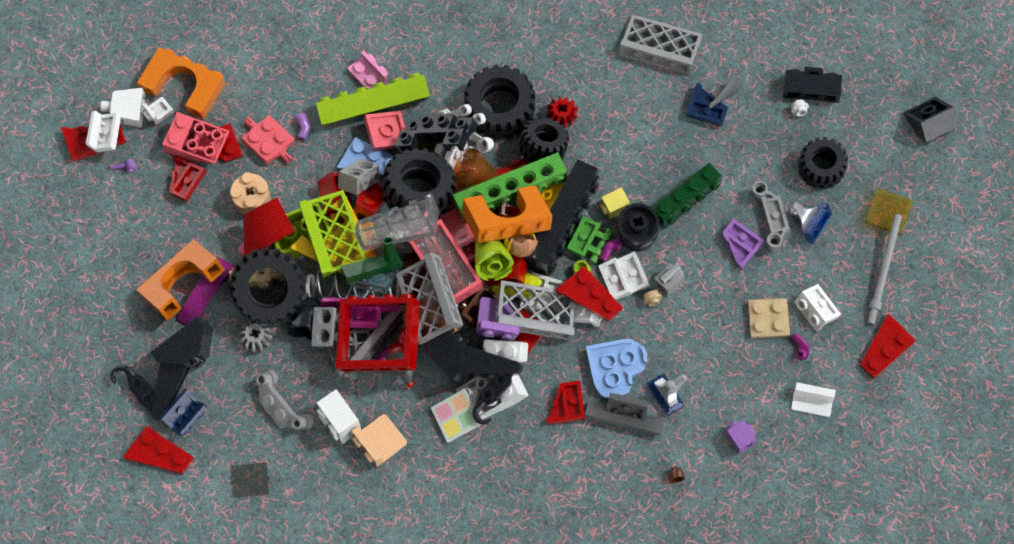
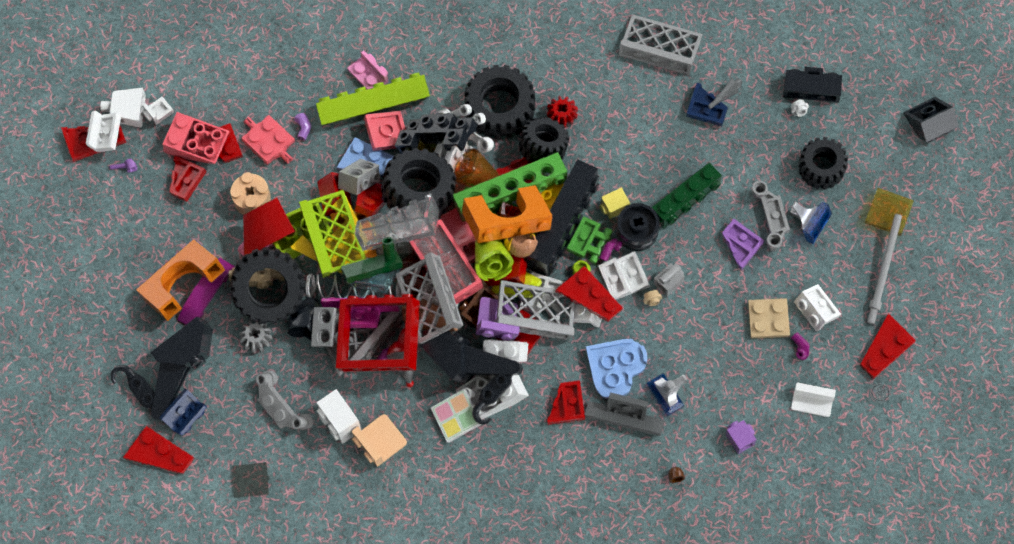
(166, 64): orange arch -> none

